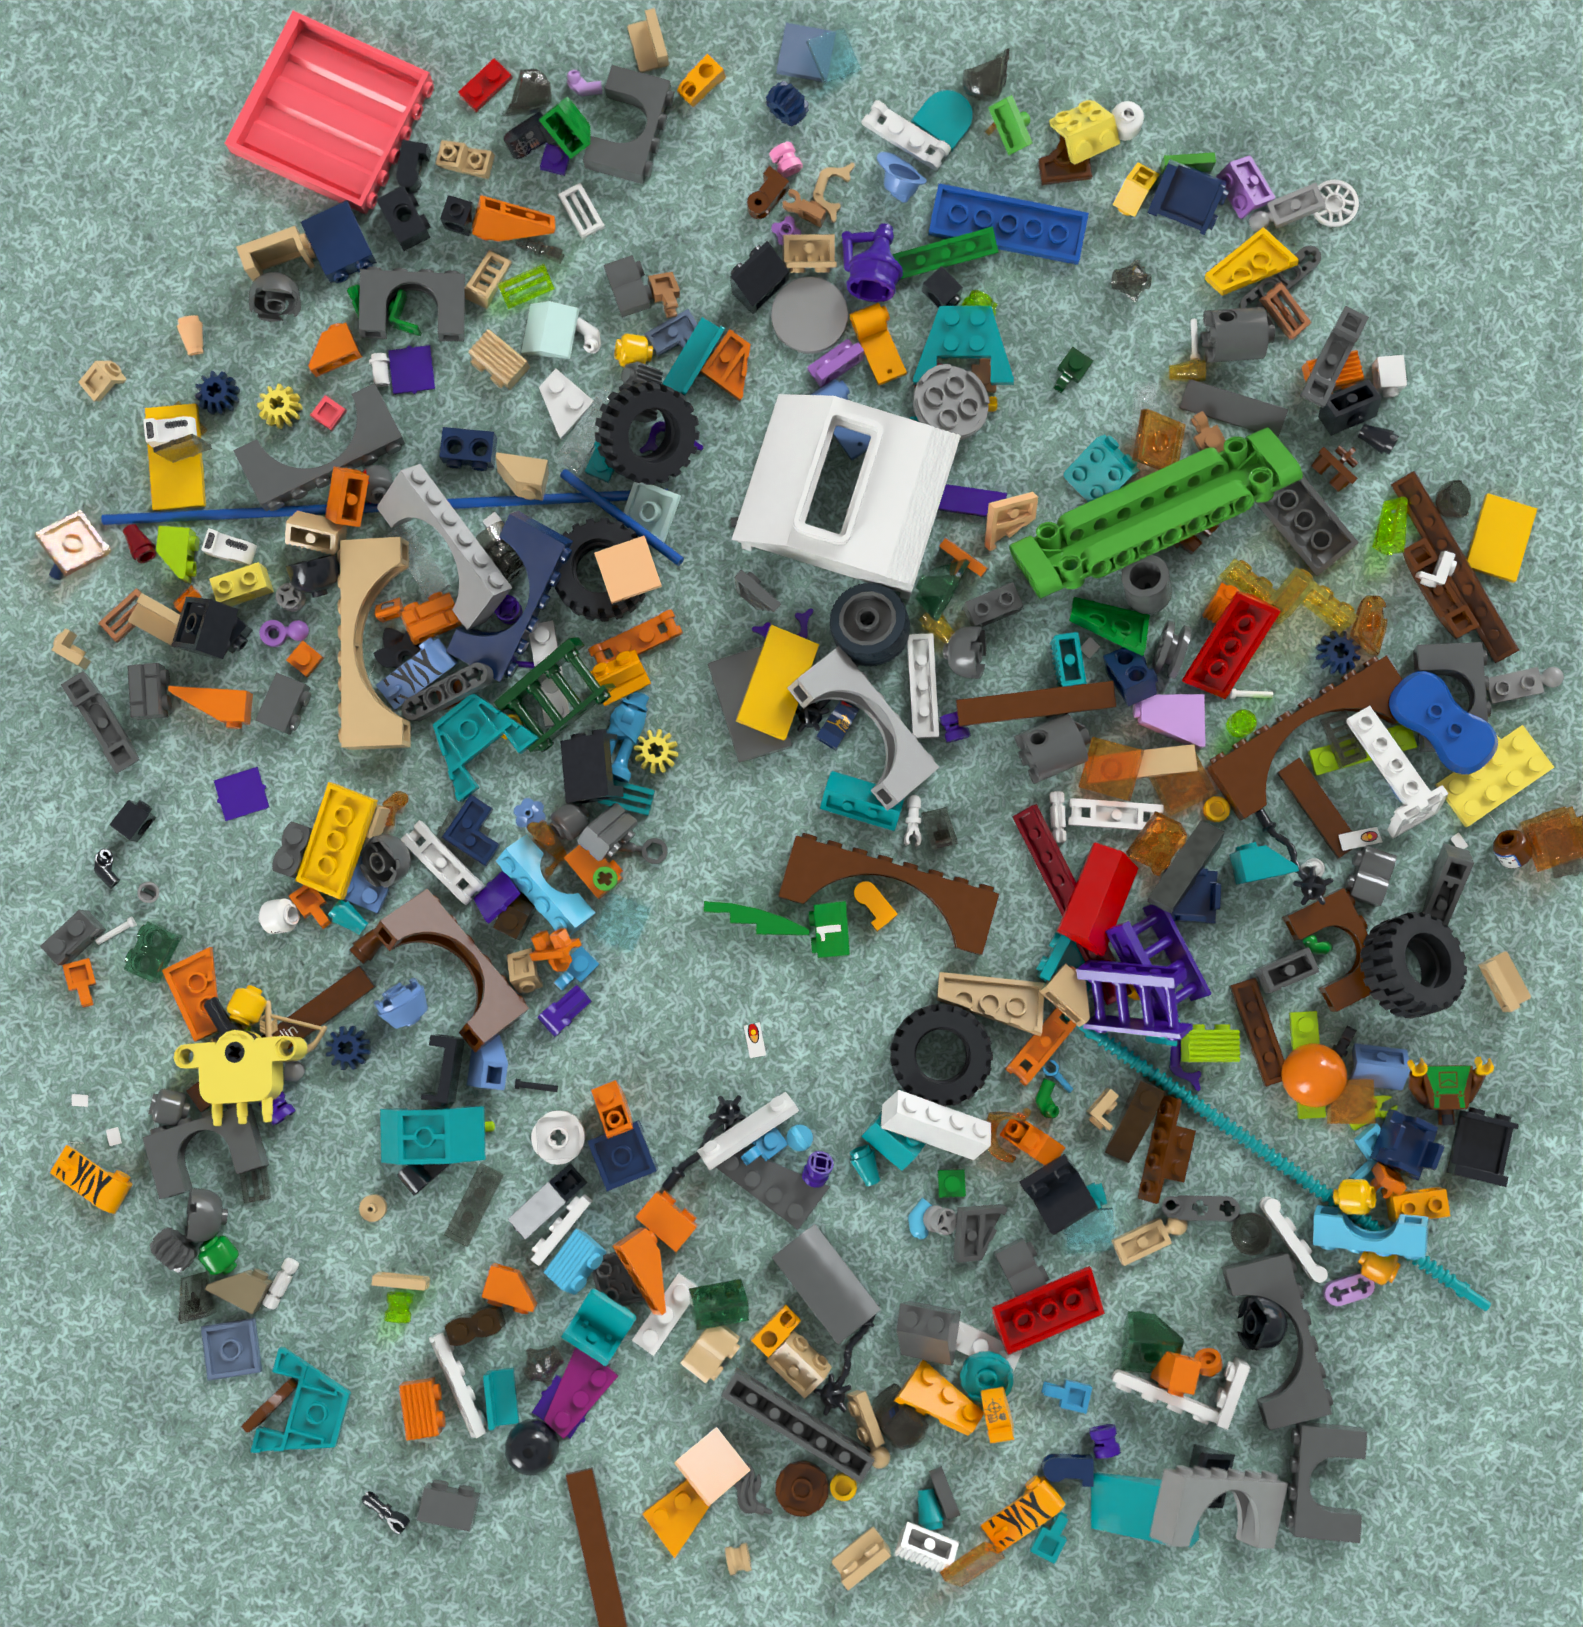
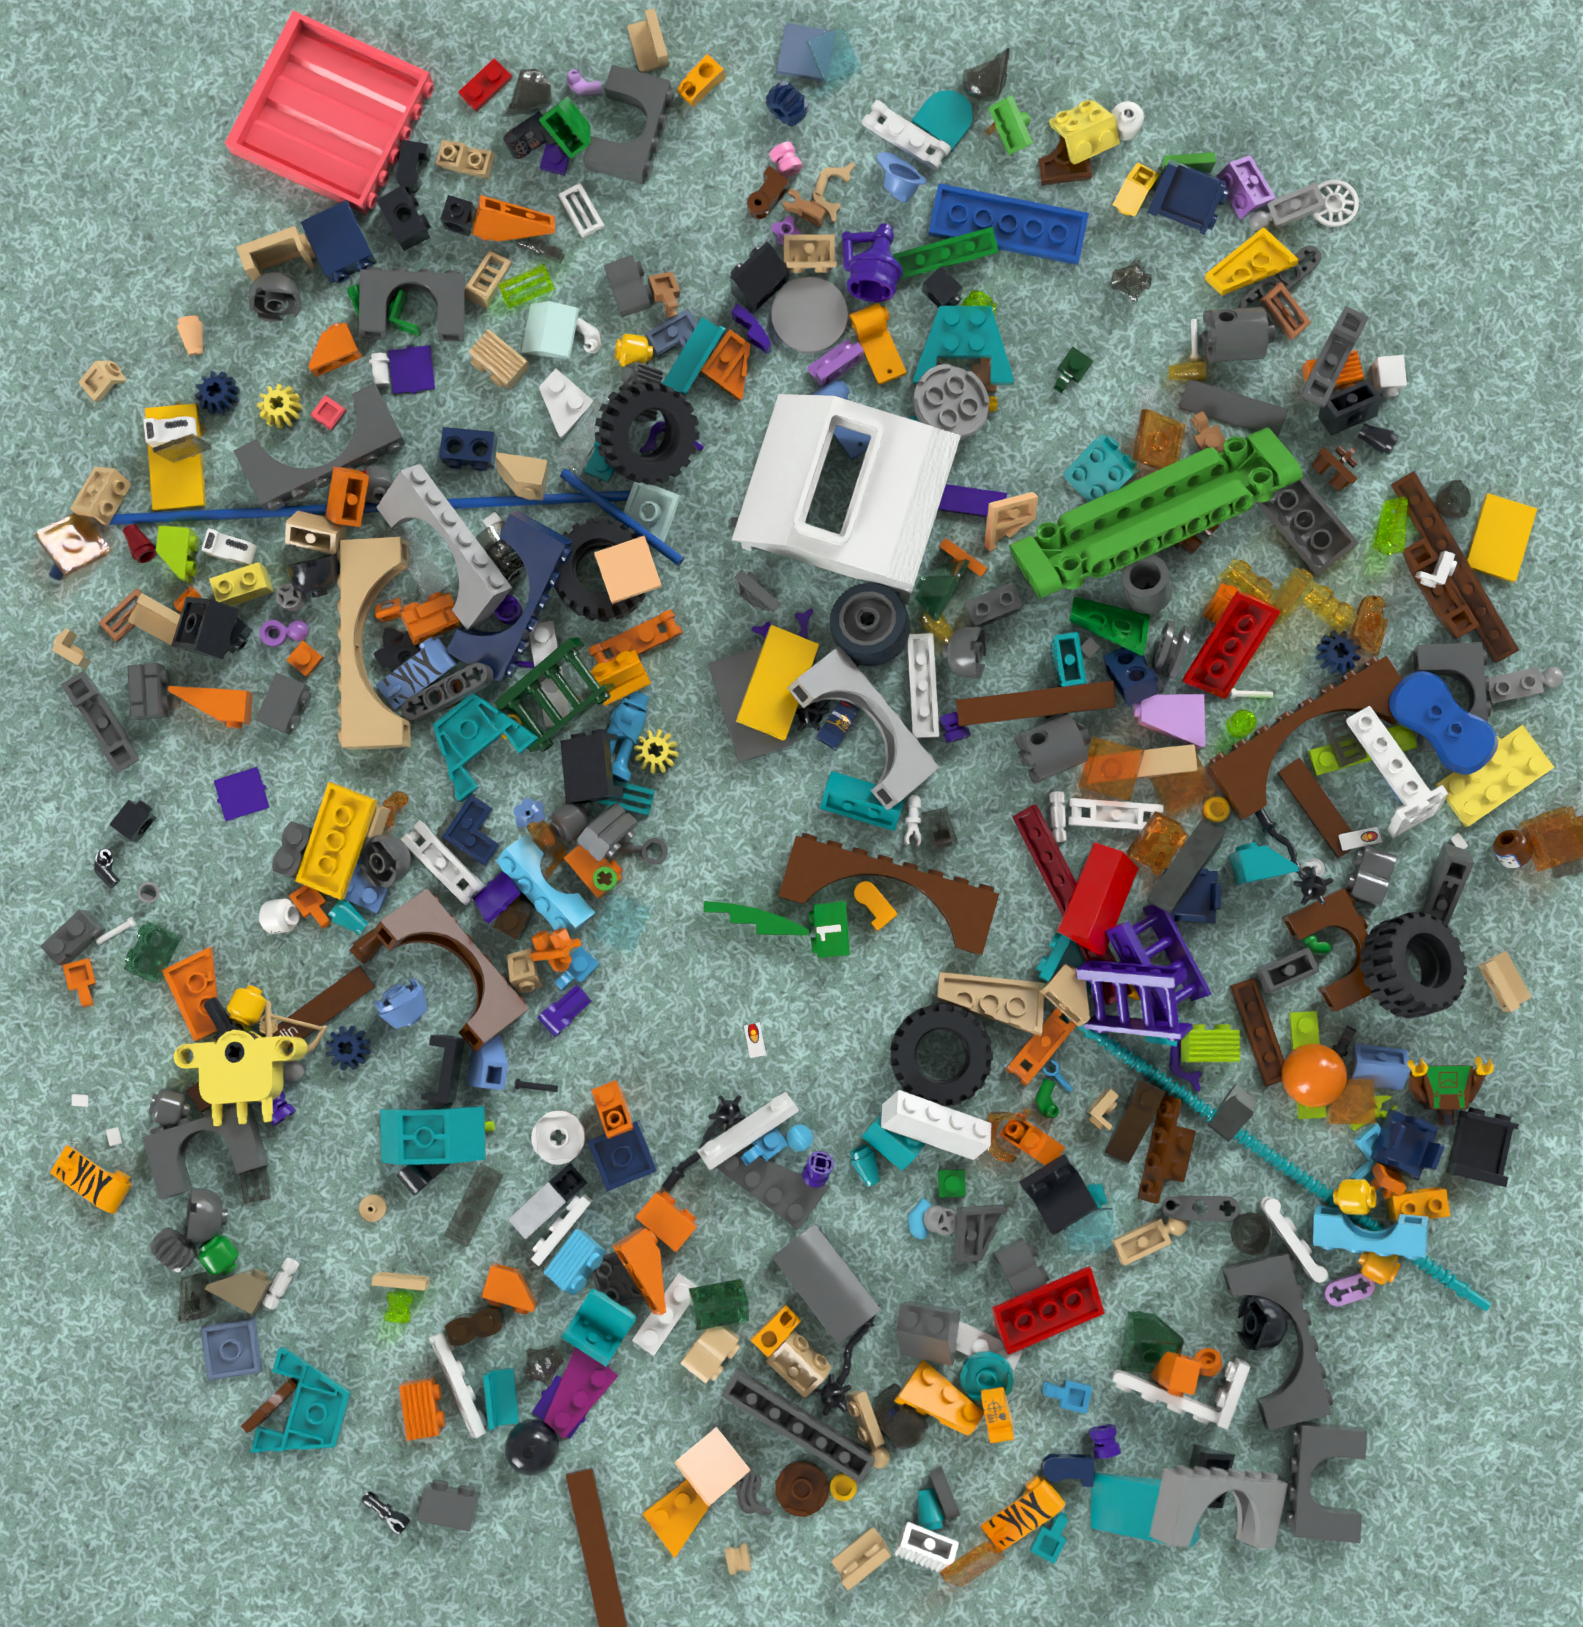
(101, 494): none -> tan bracket
(756, 334): none -> dark purple slope
(1233, 1113): none -> pearl dark grey slope

